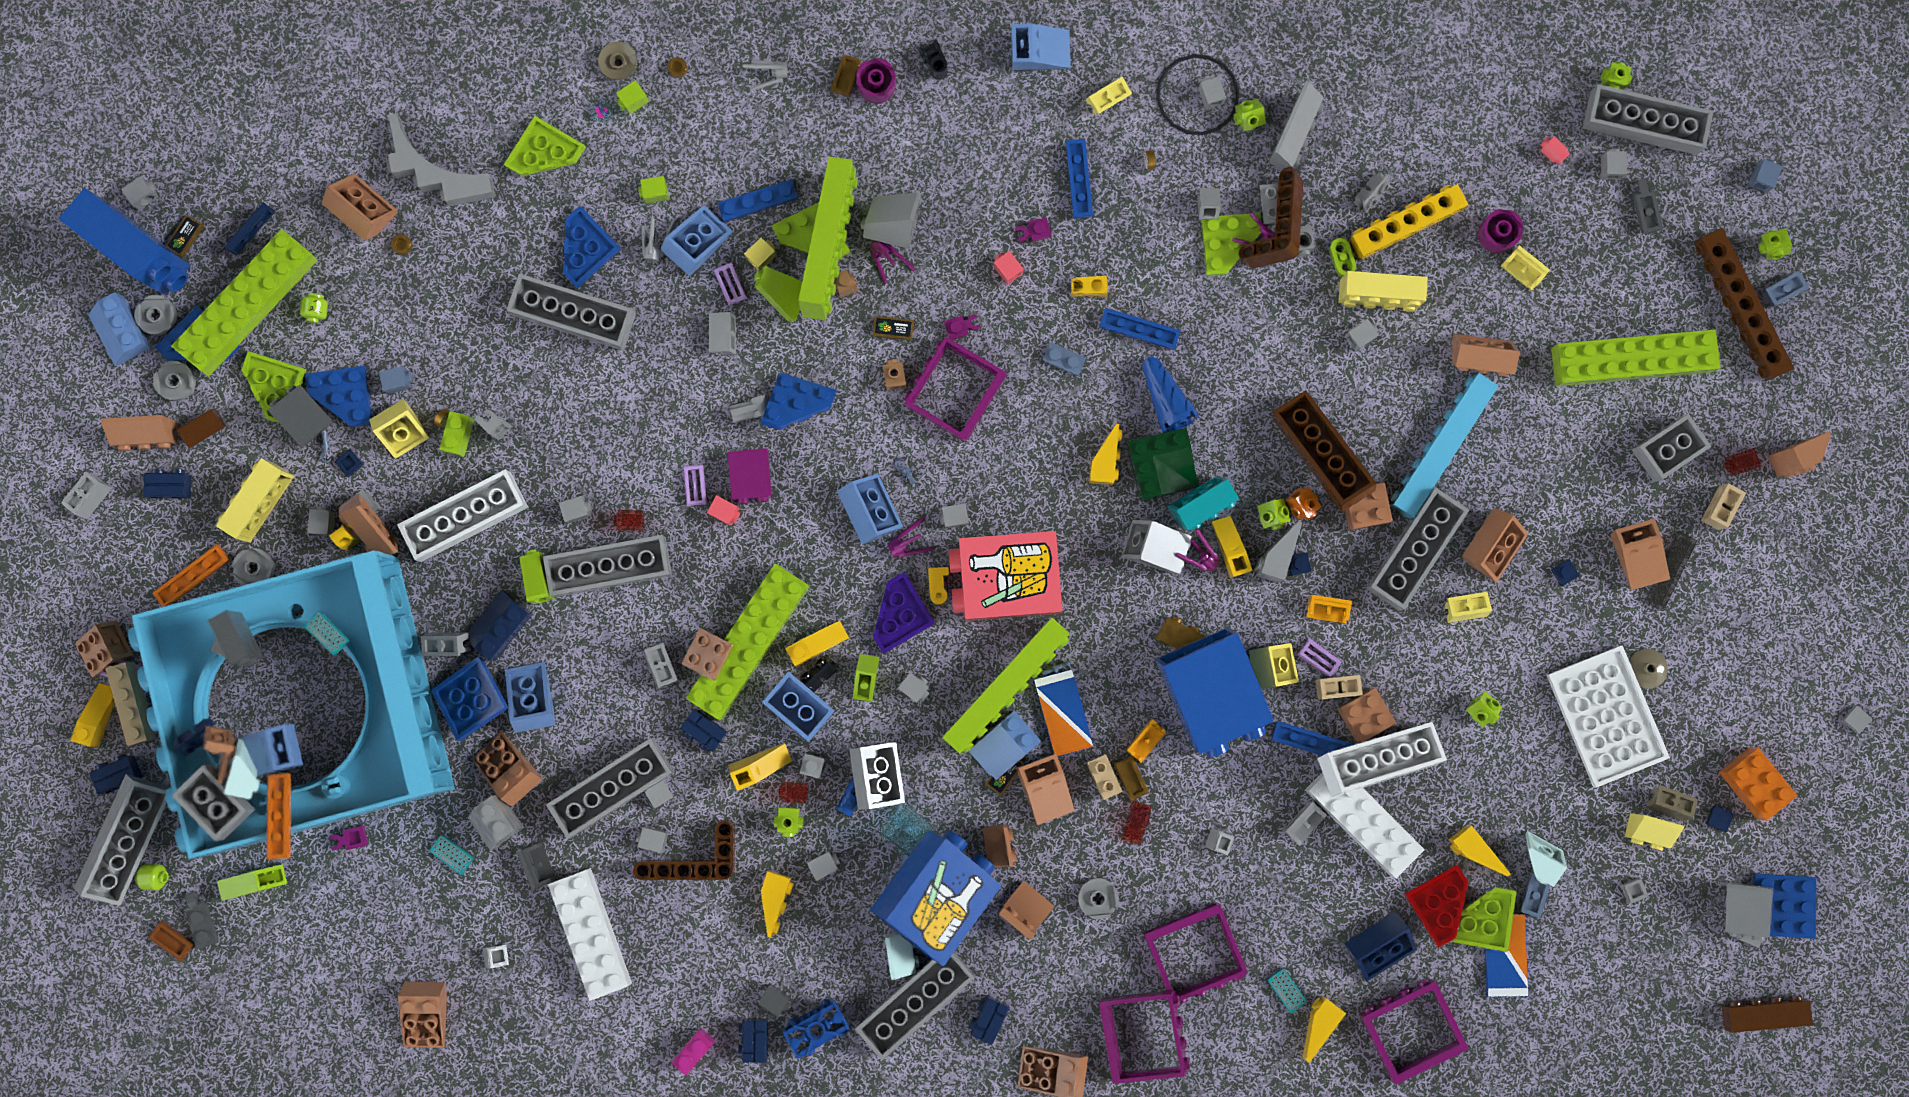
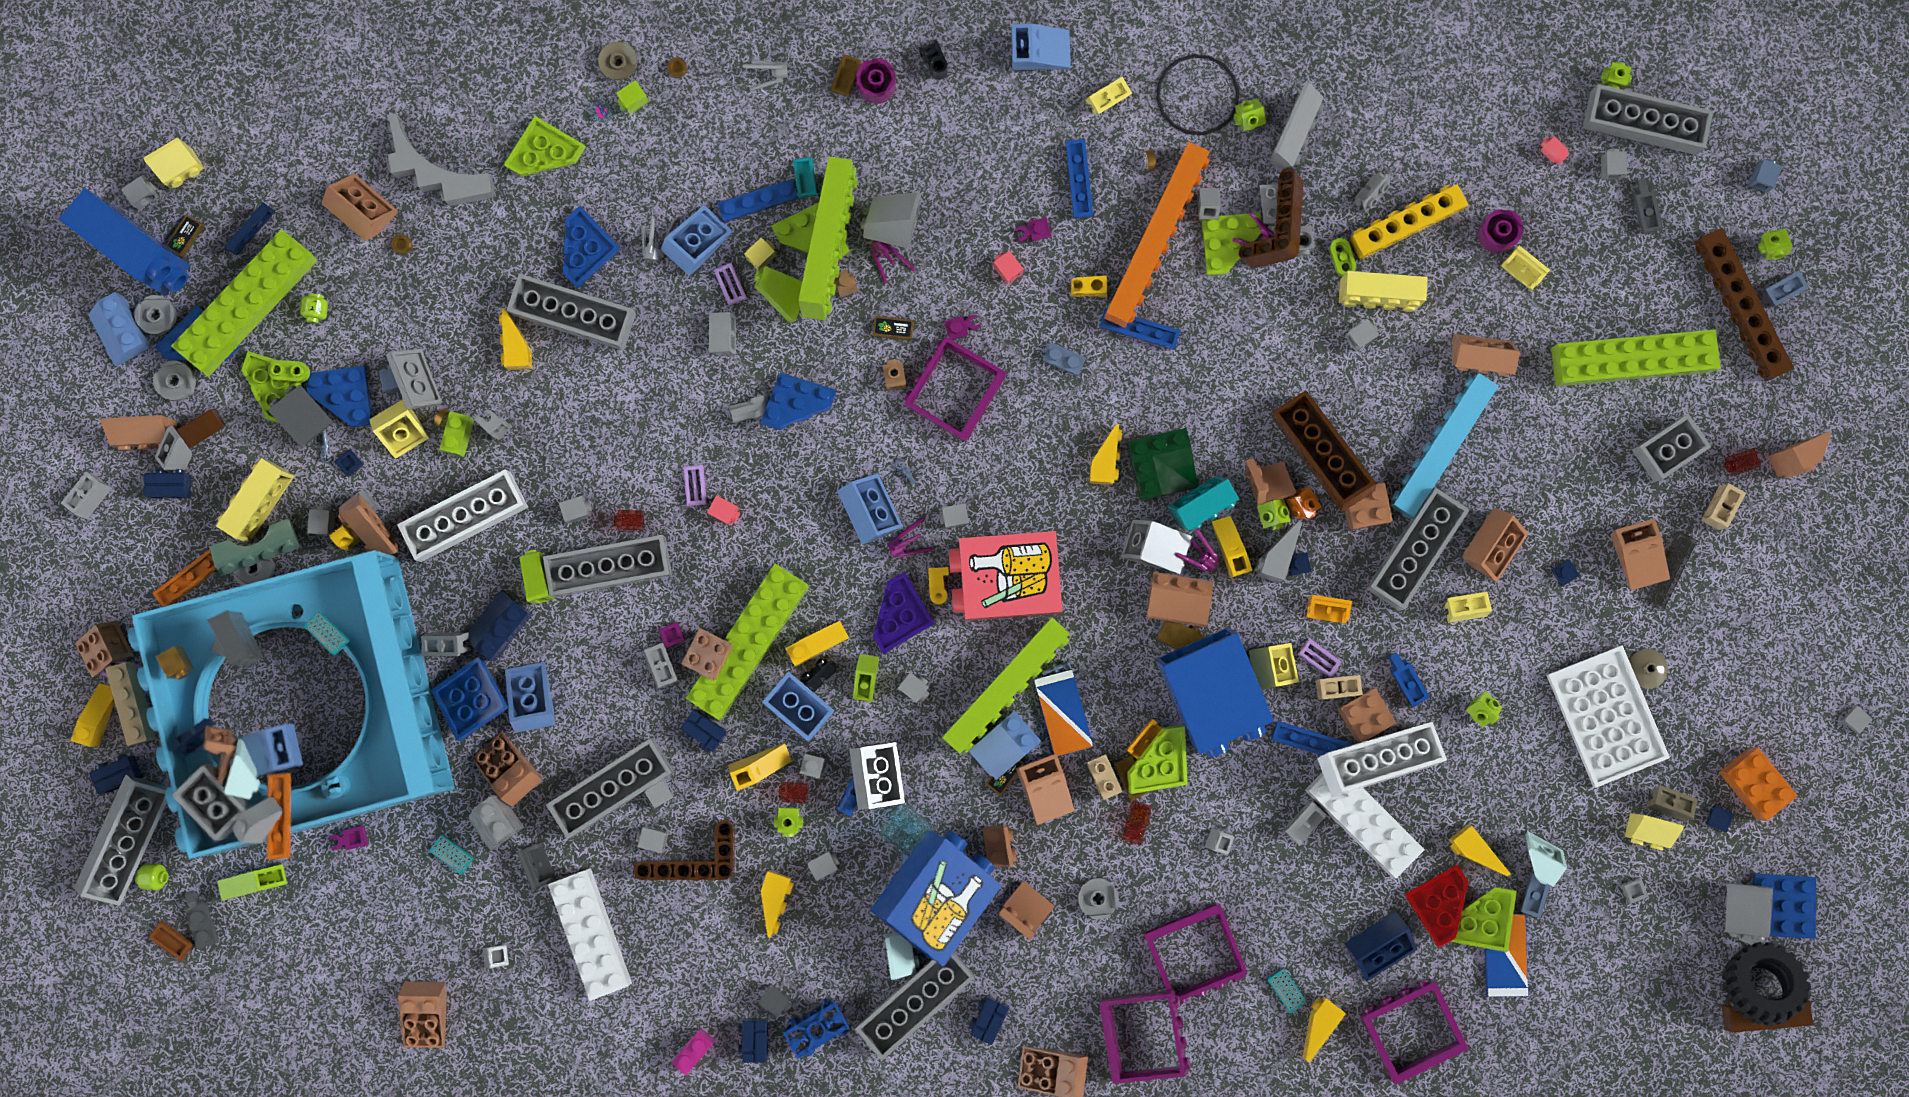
(173, 451): none -> light grey slope
(174, 163): none -> light yellow slope
(175, 663): none -> pearl gold brick
(257, 821): none -> light grey slope
(279, 540): none -> sand green arch
(287, 371): none -> lime plate
(414, 379): none -> light grey tile
(515, 348): none -> yellow slope
(653, 189): lime brick -> none
(672, 635): none -> magenta plate
(750, 475): magenta panel -> none
(805, 177): none -> teal tile
(1156, 235): none -> orange brick
(1161, 763): none -> lime plate
(1168, 400): blue cone -> none
(1179, 599): none -> nougat slope
(1212, 92): light grey brick -> none
(1269, 482): none -> nougat bracket
(1407, 680): none -> blue hinge
(1749, 1001): none -> black tyre

